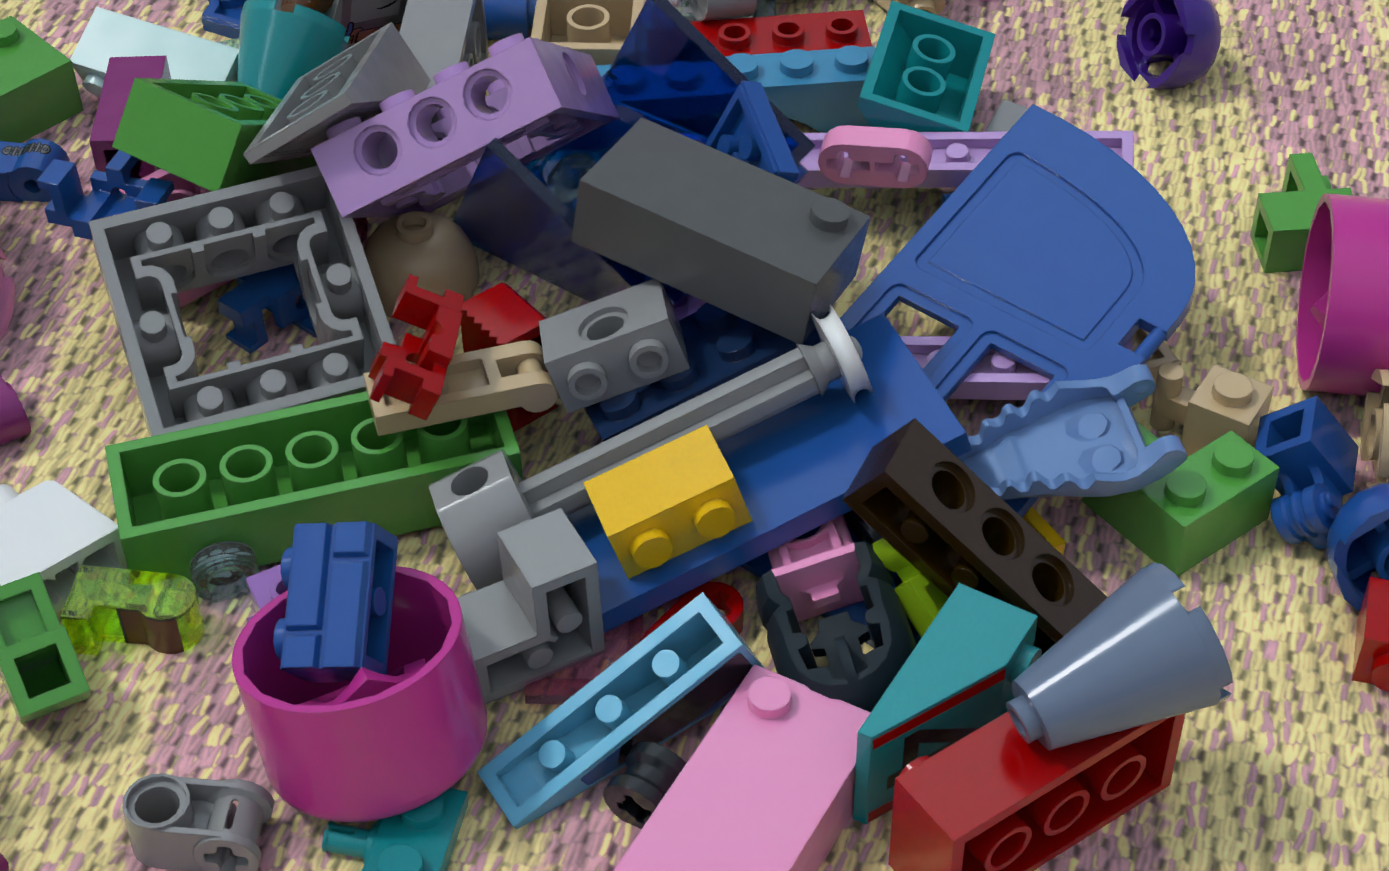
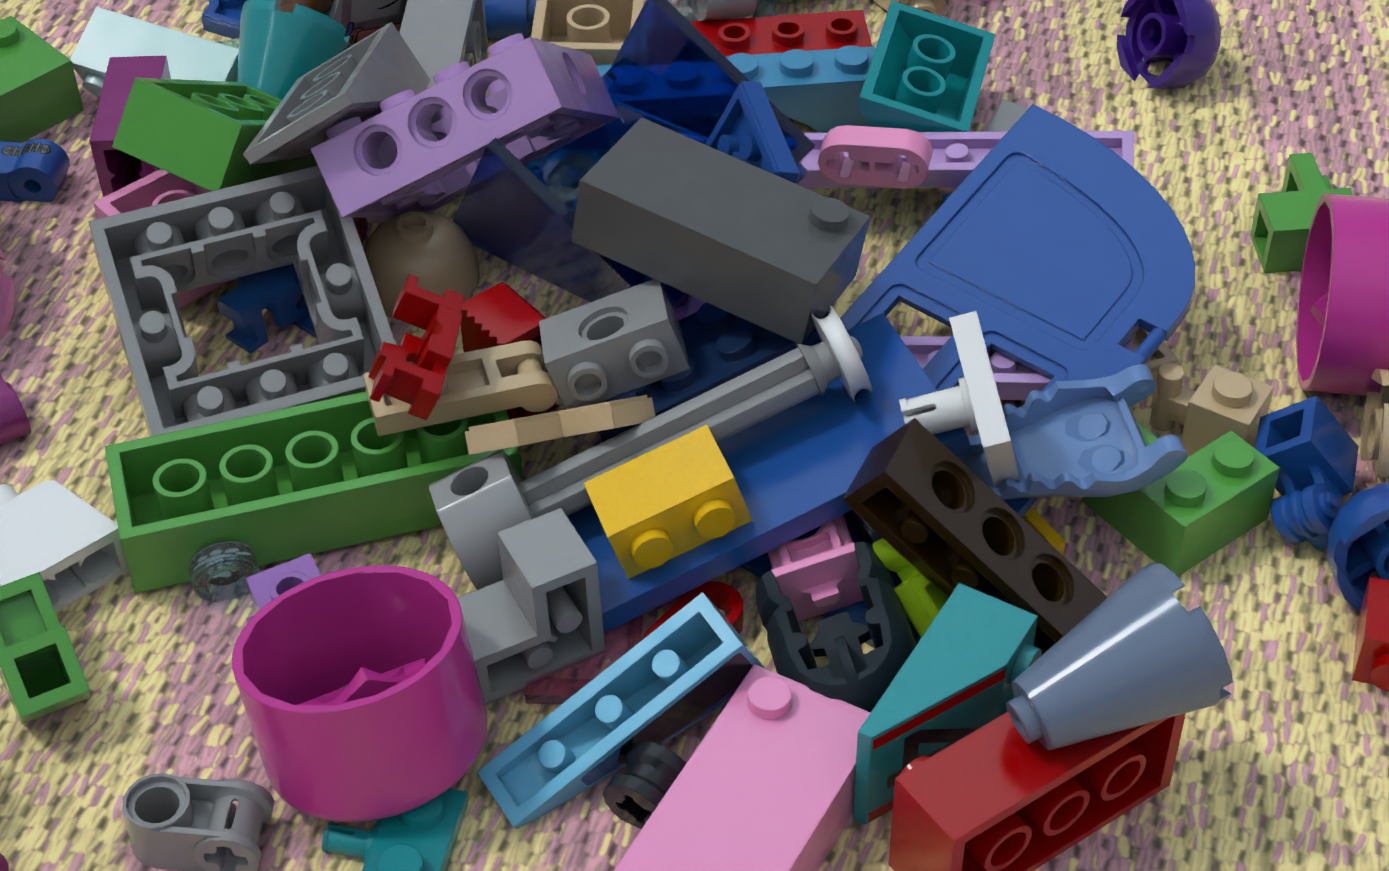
(74, 210): blue piece -> none
(132, 609): clear neon green leg -> none
(336, 601): blue brick -> none
(559, 424): none -> tan tile
(970, 403): none -> white tile

